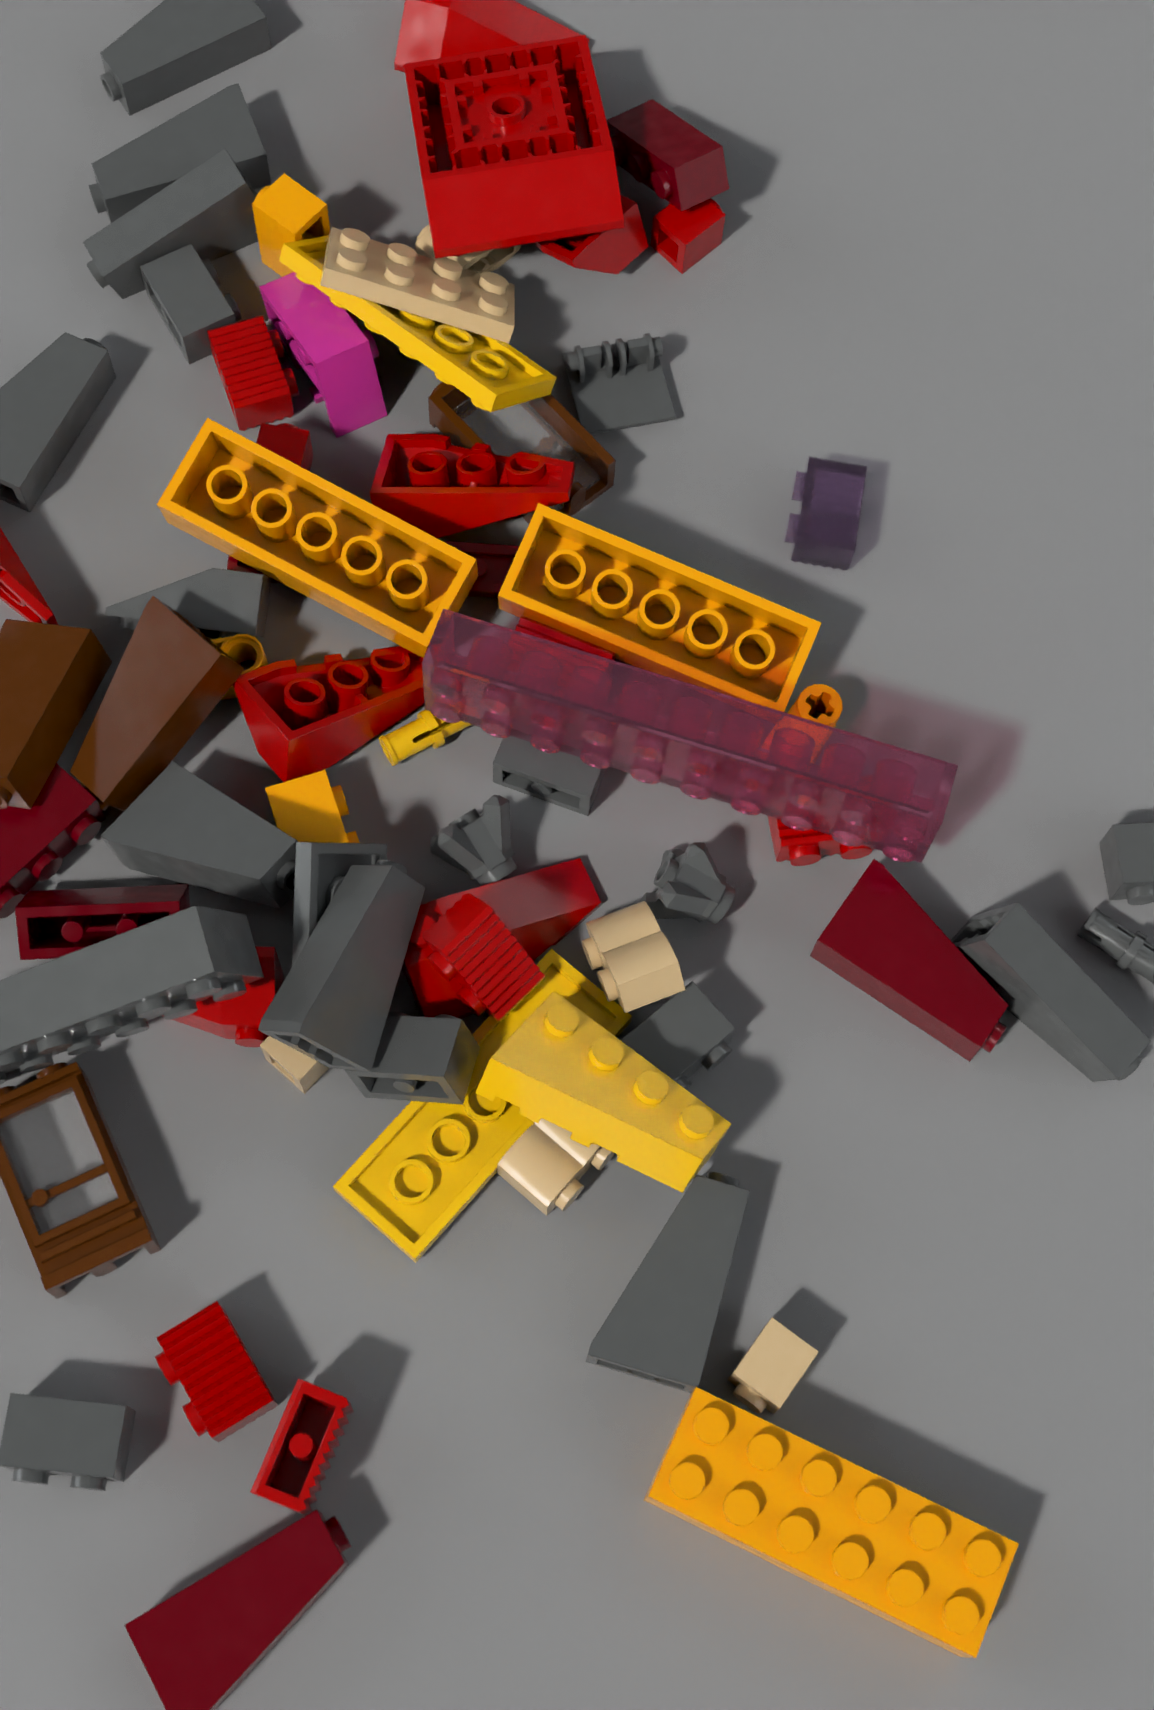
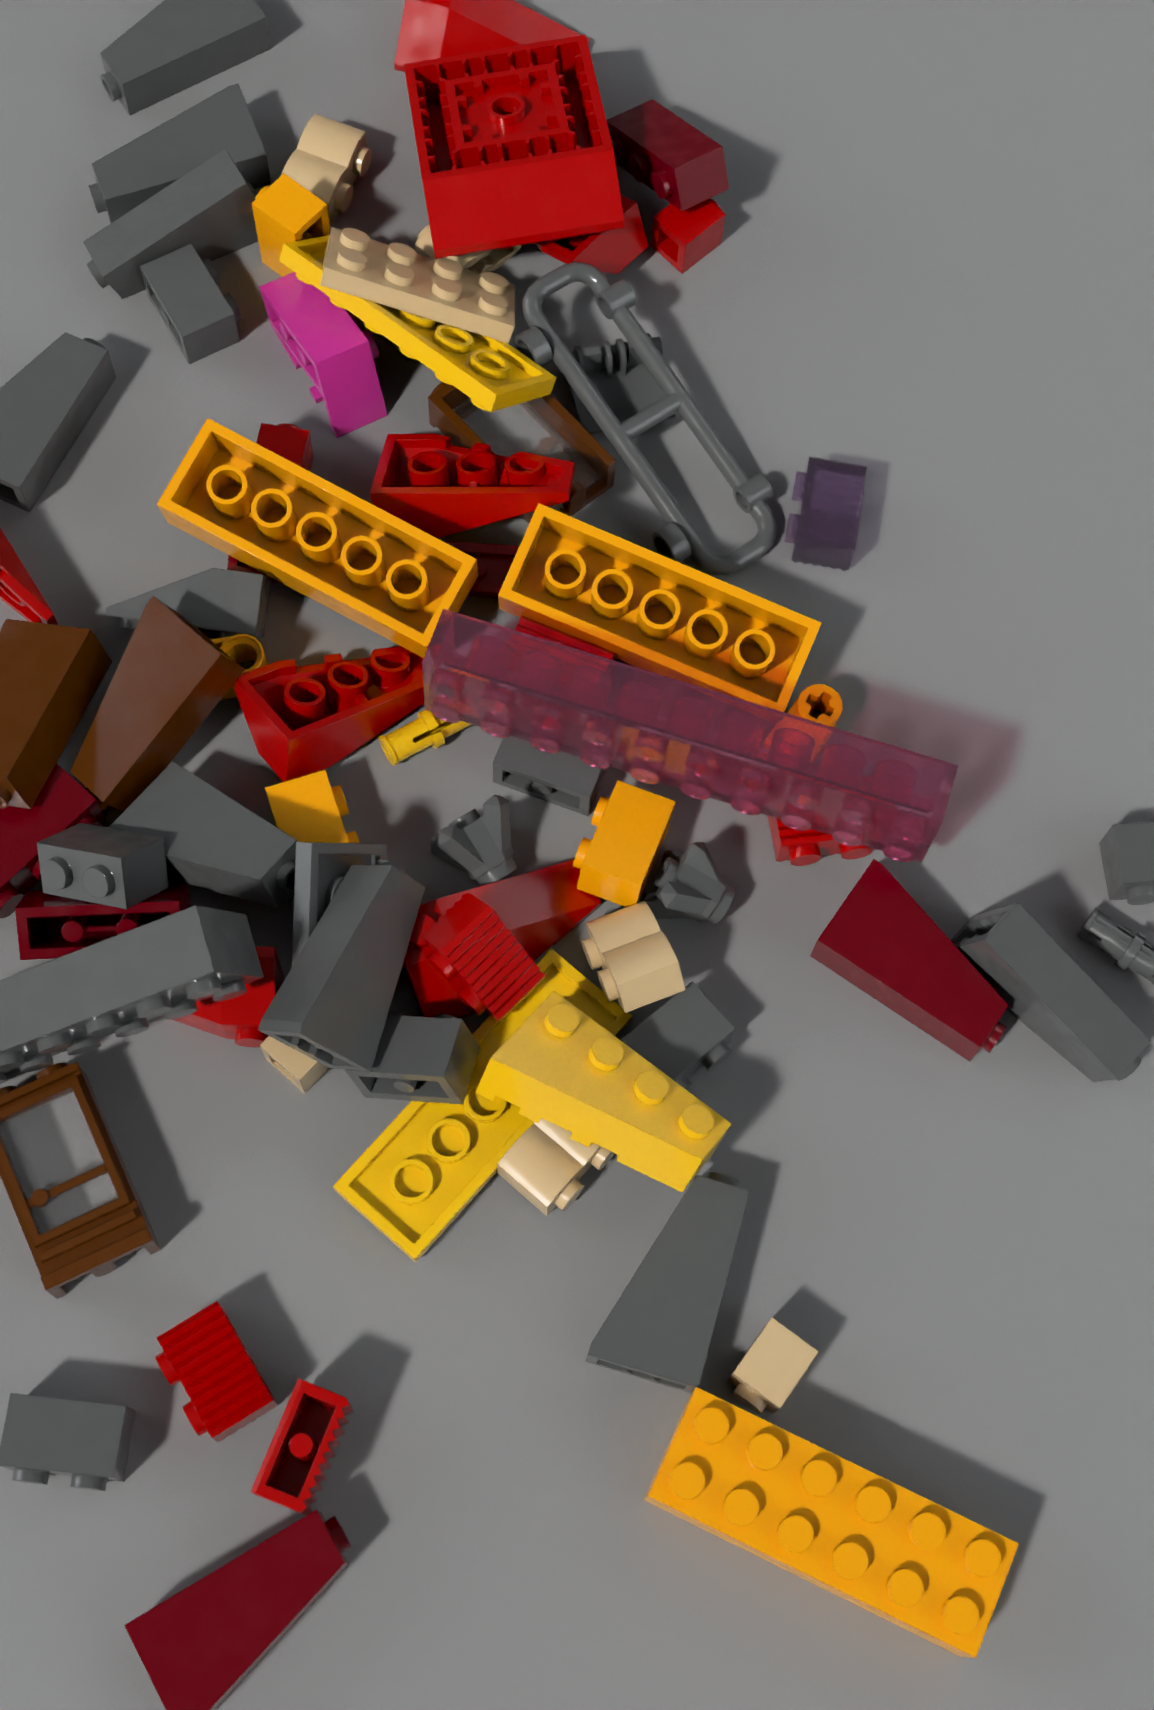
(103, 865): none -> dark grey brick
(252, 373): red brick -> none
(329, 161): none -> tan brick
(624, 844): none -> light orange brick
(679, 537): none -> dark grey bar

